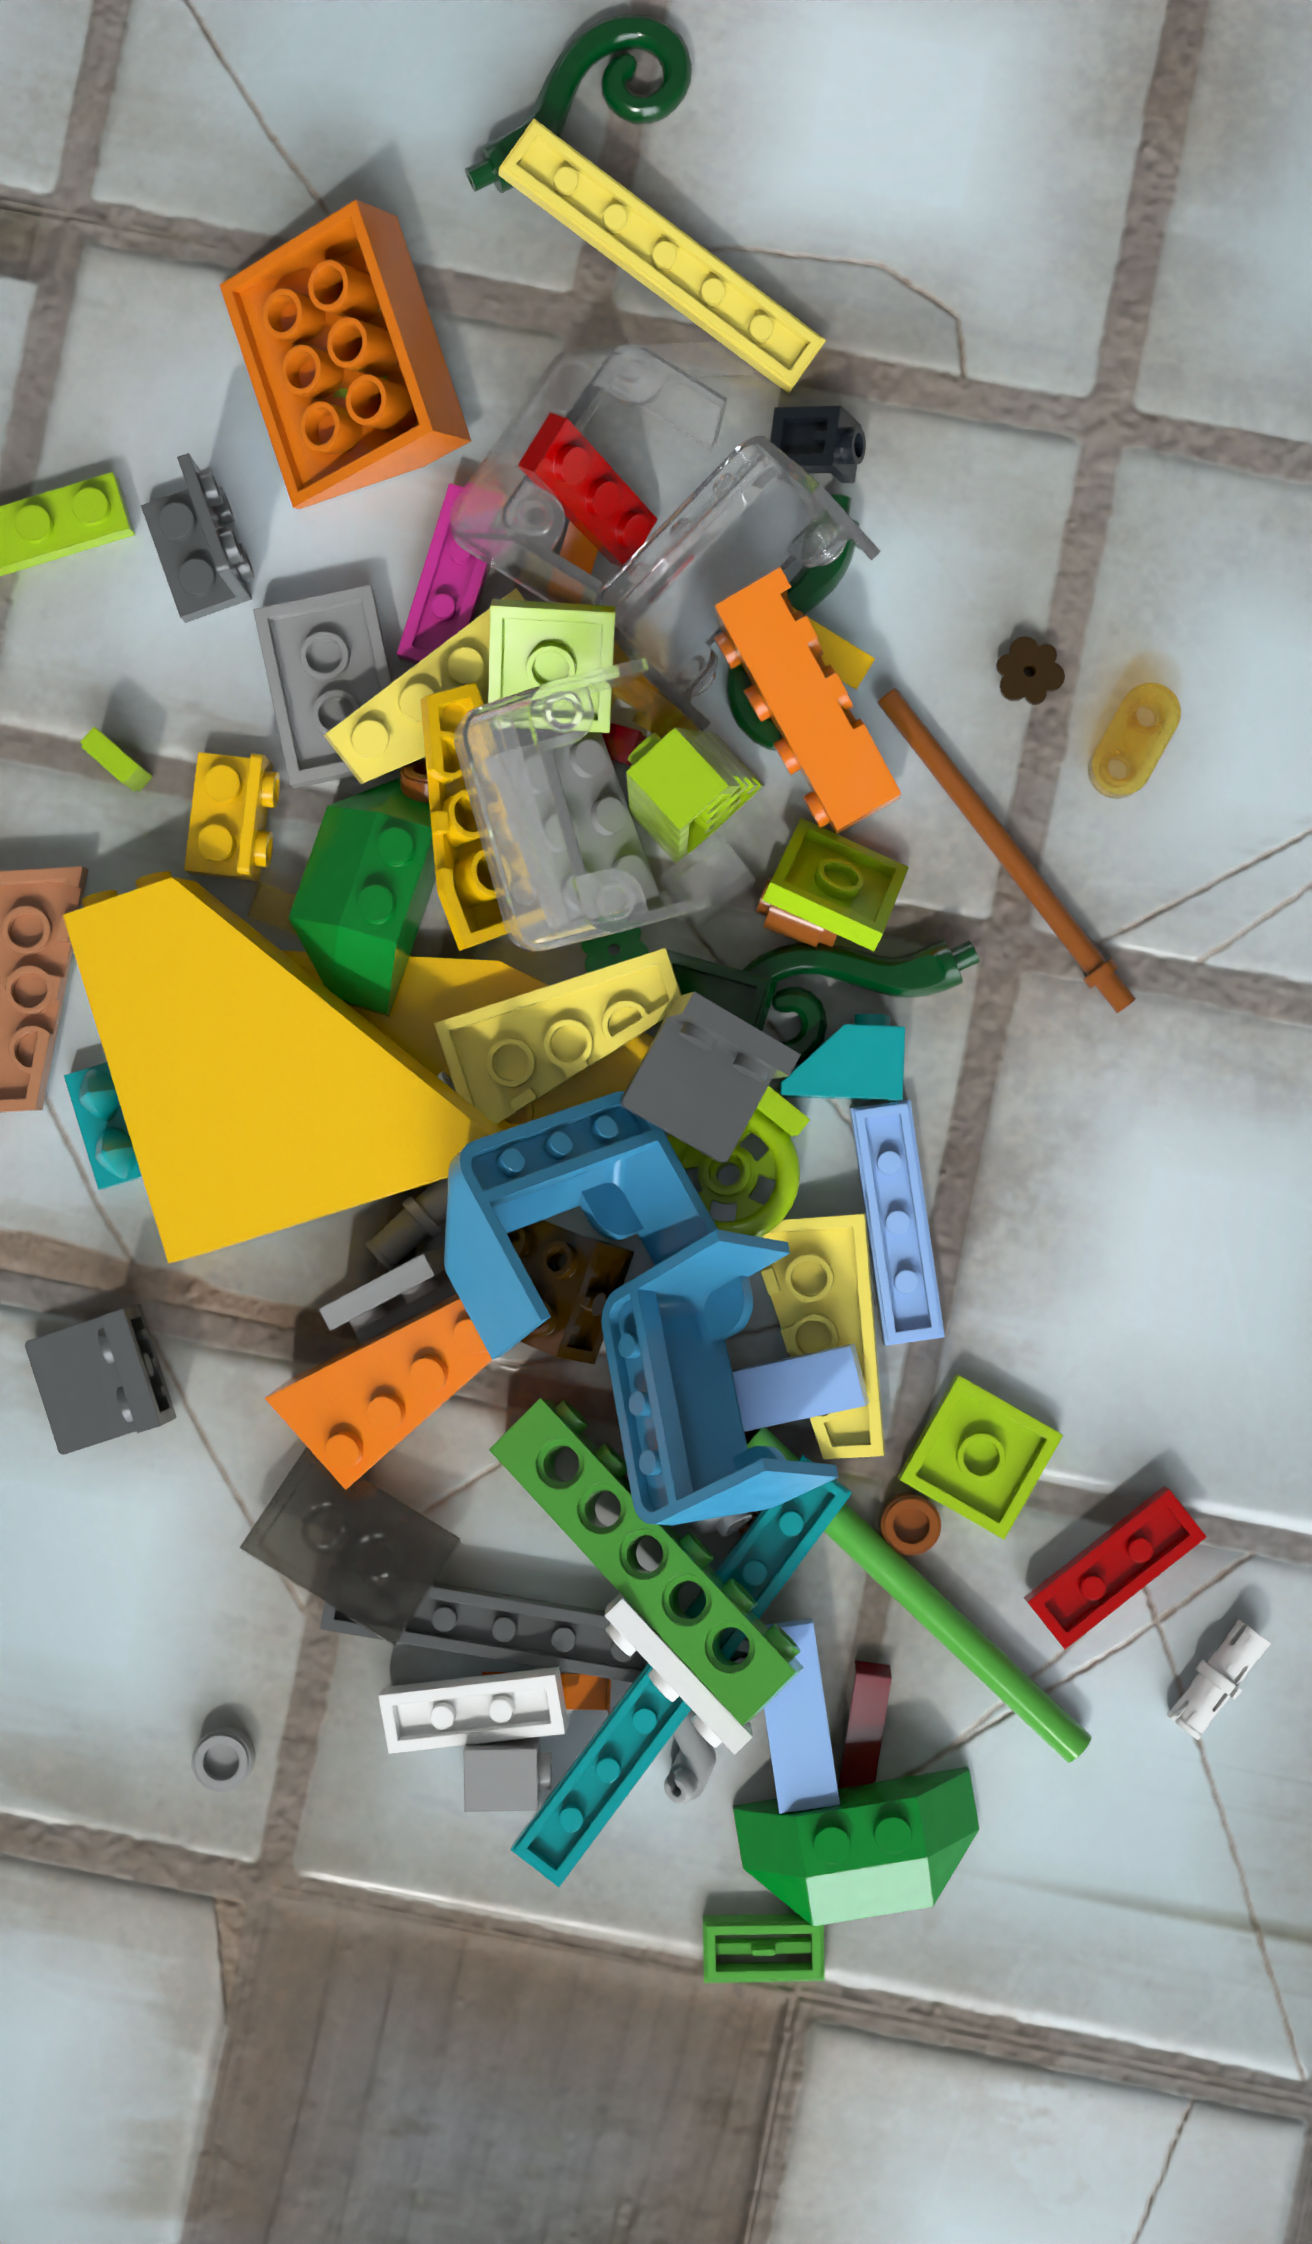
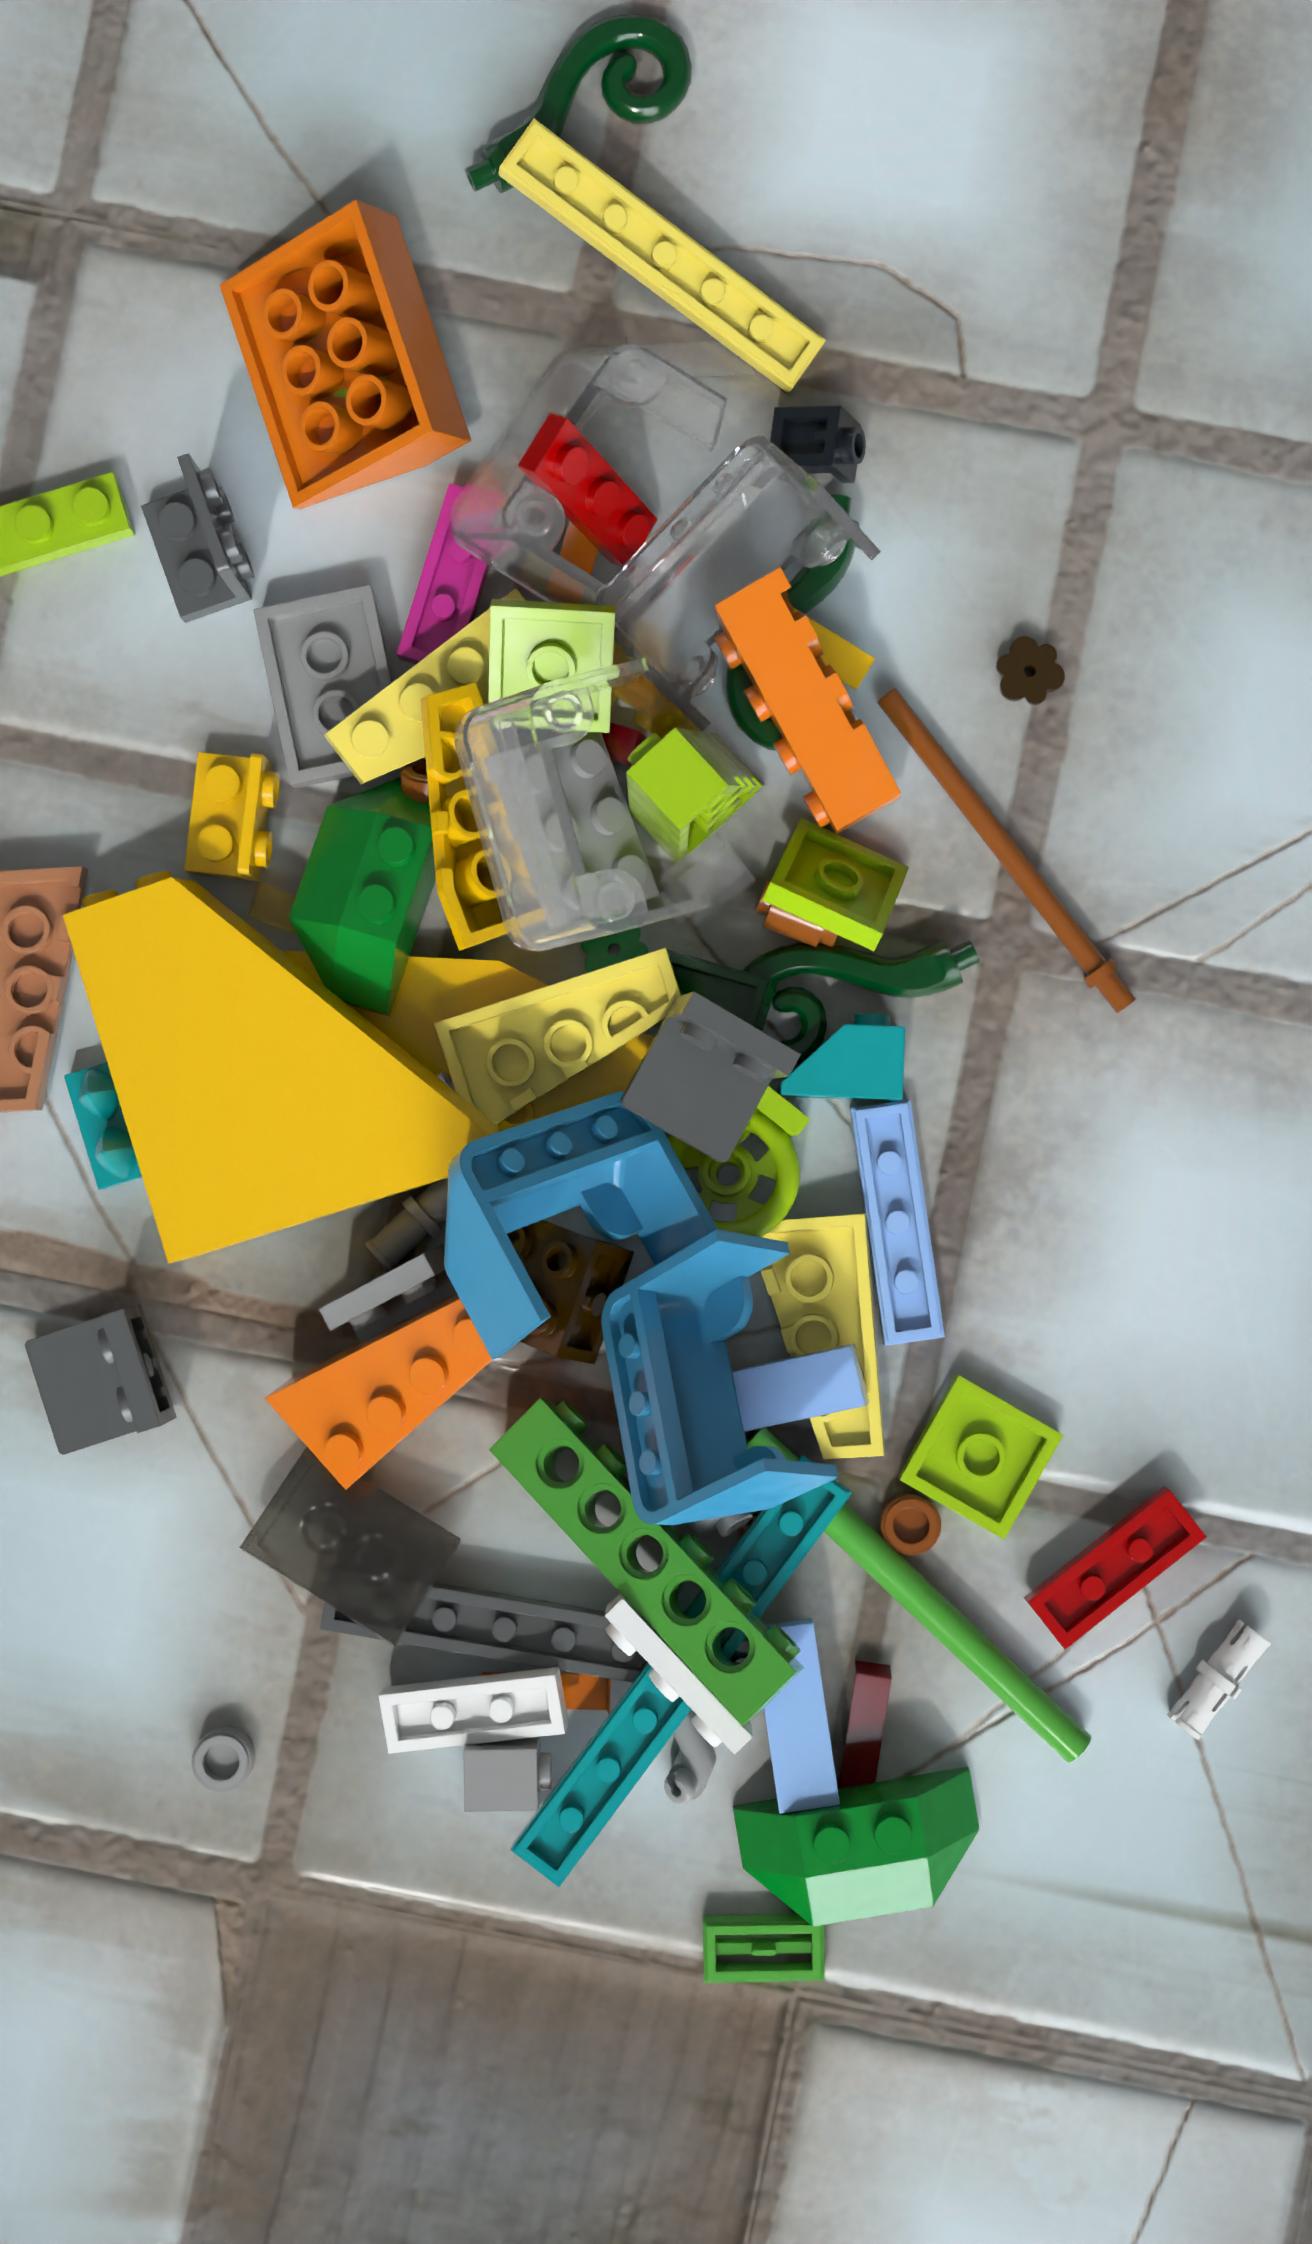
(115, 760): lime tile -> none
(1133, 743): clear yellow plate -> none

